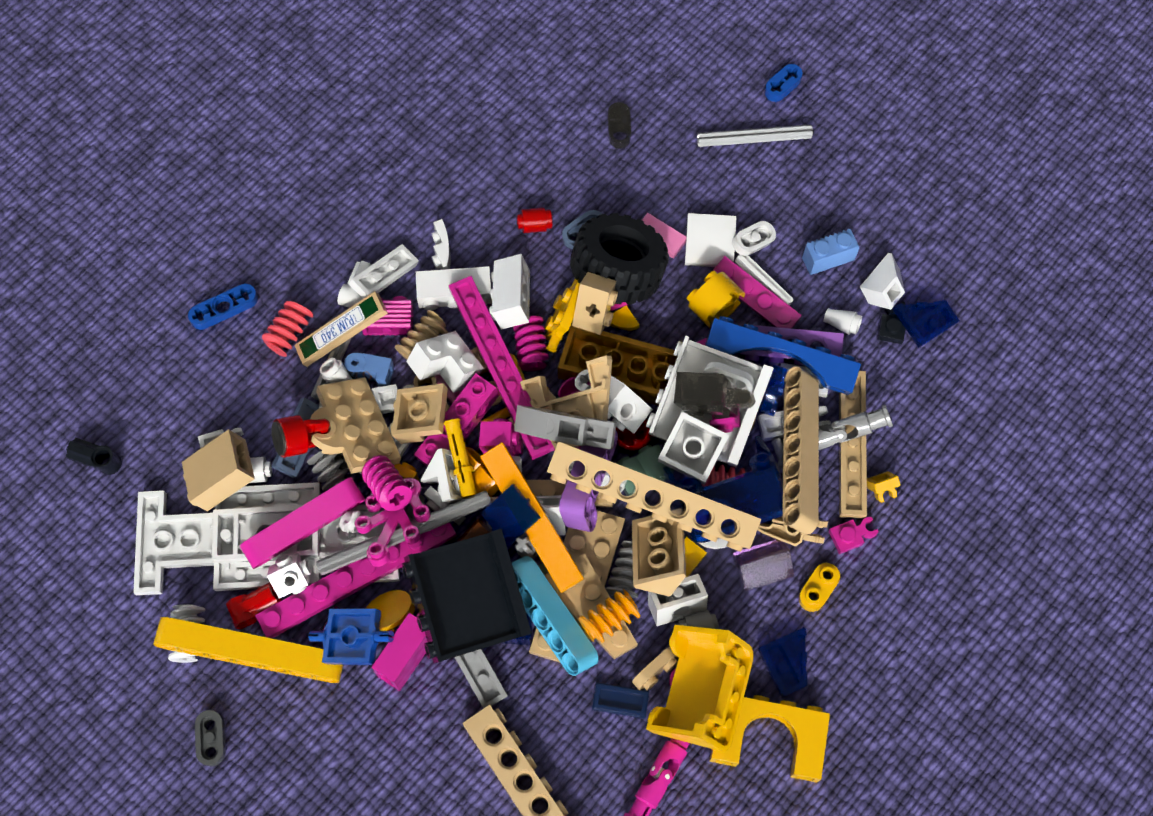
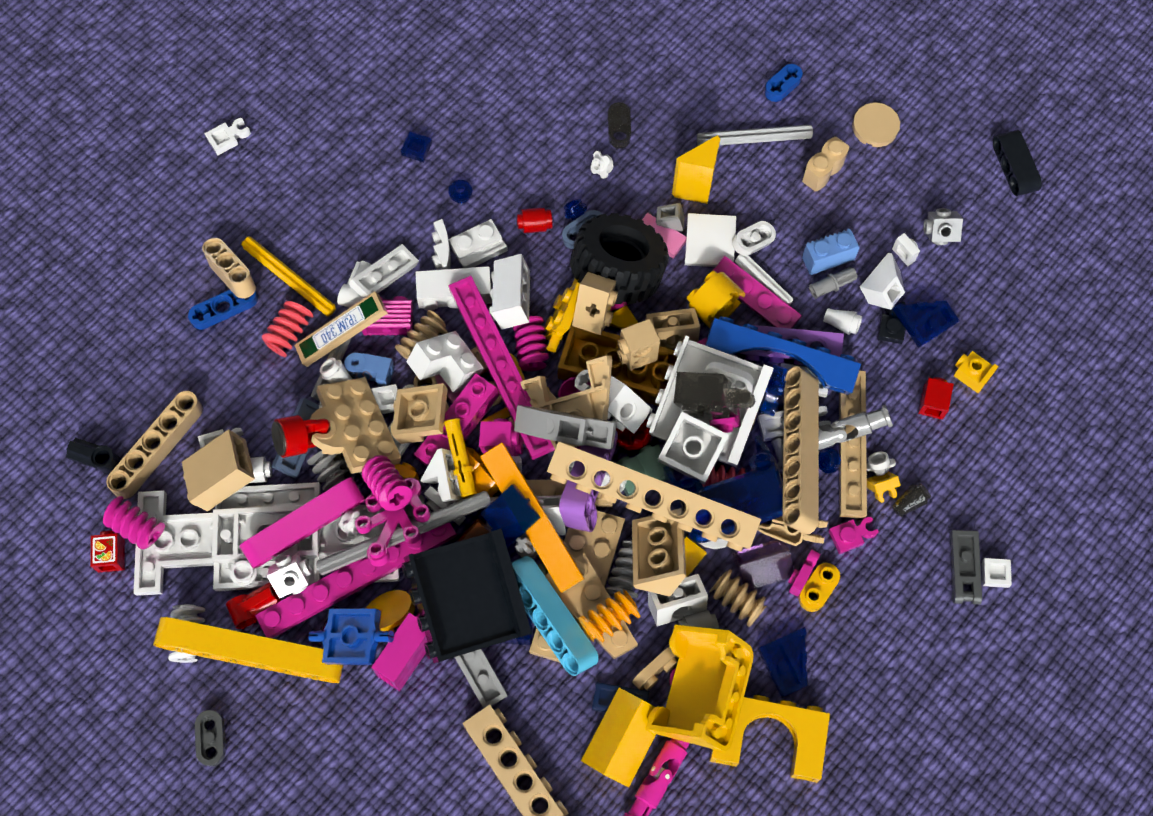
(107, 552): none -> red brick
(132, 524): none -> dark pink piece
(153, 457): none -> tan beam
(224, 137): none -> white plate
(229, 268): none -> tan beam
(243, 573): none -> white plate
(288, 276): none -> yellow axle
(416, 146): none -> clear blue plate
(460, 197): none -> clear blue plate
(478, 244): none -> white plate
(574, 209): none -> clear blue plate
(601, 164): none -> white plate
(621, 738): none -> yellow slope
(638, 345): none -> tan brick
(671, 216): none -> light grey slope
(675, 325): none -> tan brick
(696, 171): none -> yellow slope
(739, 597): none -> tan piece
(799, 578): none -> dark pink plate
(825, 163): none -> tan brick
(829, 460): none -> clear blue plate
(833, 282): none -> light grey axle
(876, 124): none -> tan tile
(880, 463): none -> white plate
(906, 249): none -> white plate
(913, 498): none -> clear smoke cone
(936, 398): none -> red brick
(943, 226): none -> light grey brick
(965, 566): none -> dark grey plate
(974, 371): none -> yellow brick
(996, 572): none -> white plate
(1017, 163): none -> black beam

